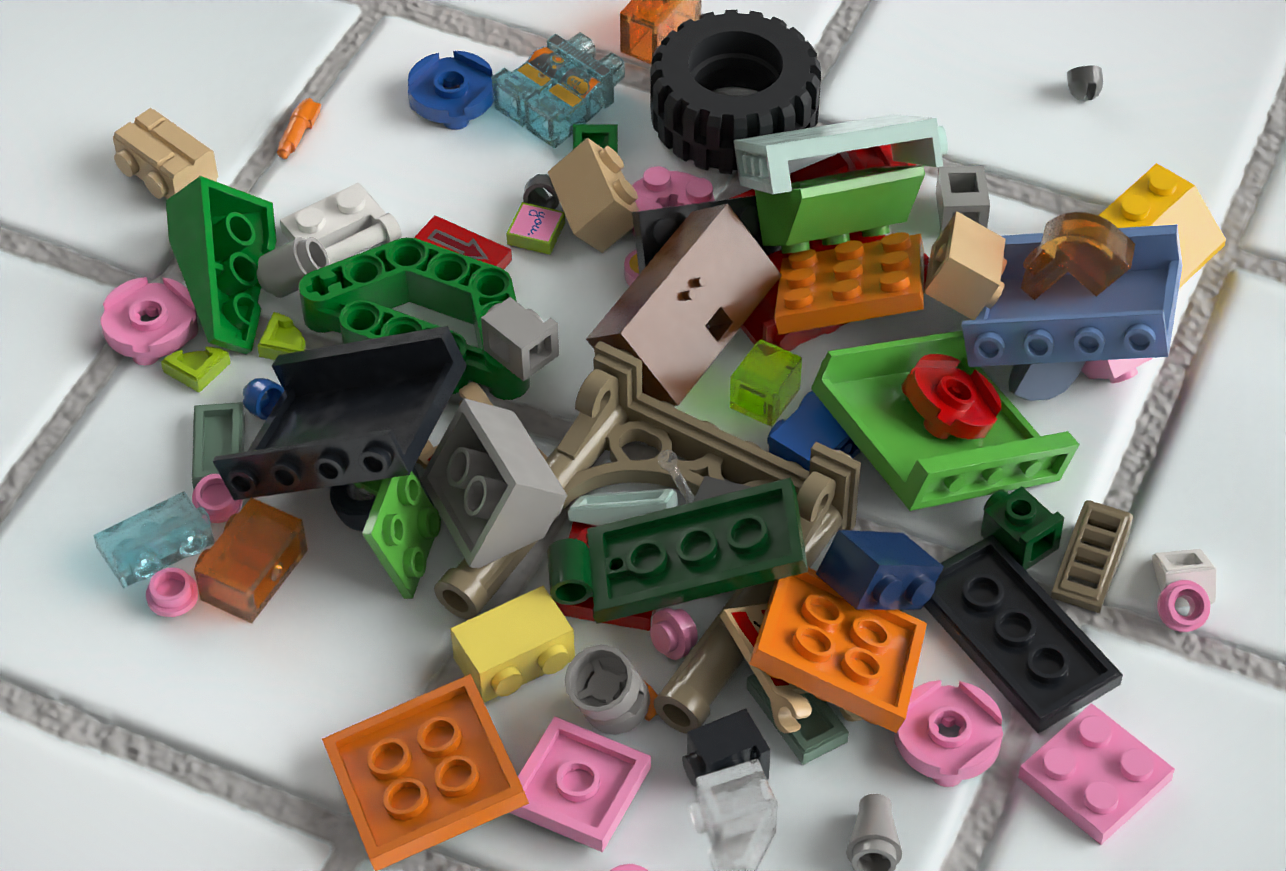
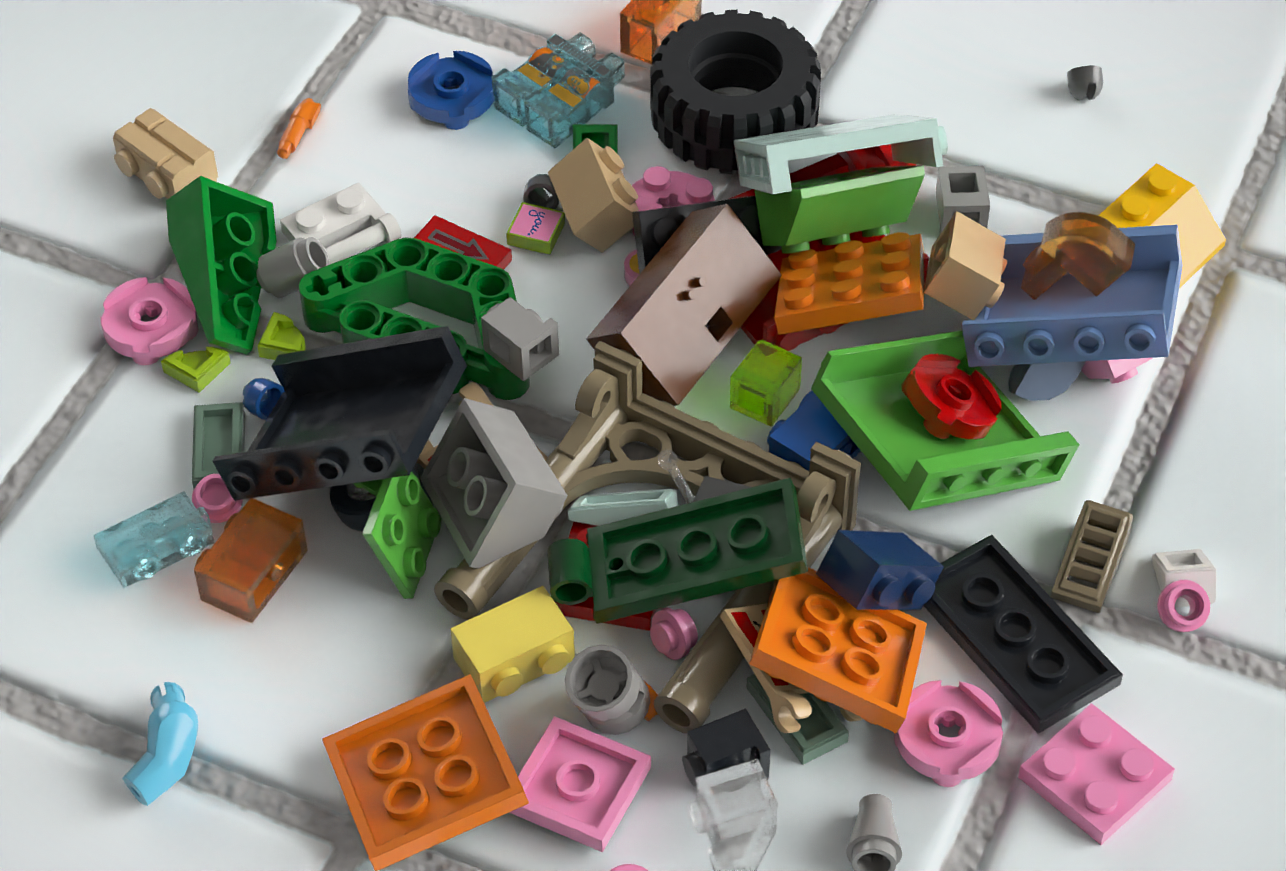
(169, 745): none -> medium azure arm
(171, 592): bright pink plate -> none
(1022, 525): dark green brick -> none

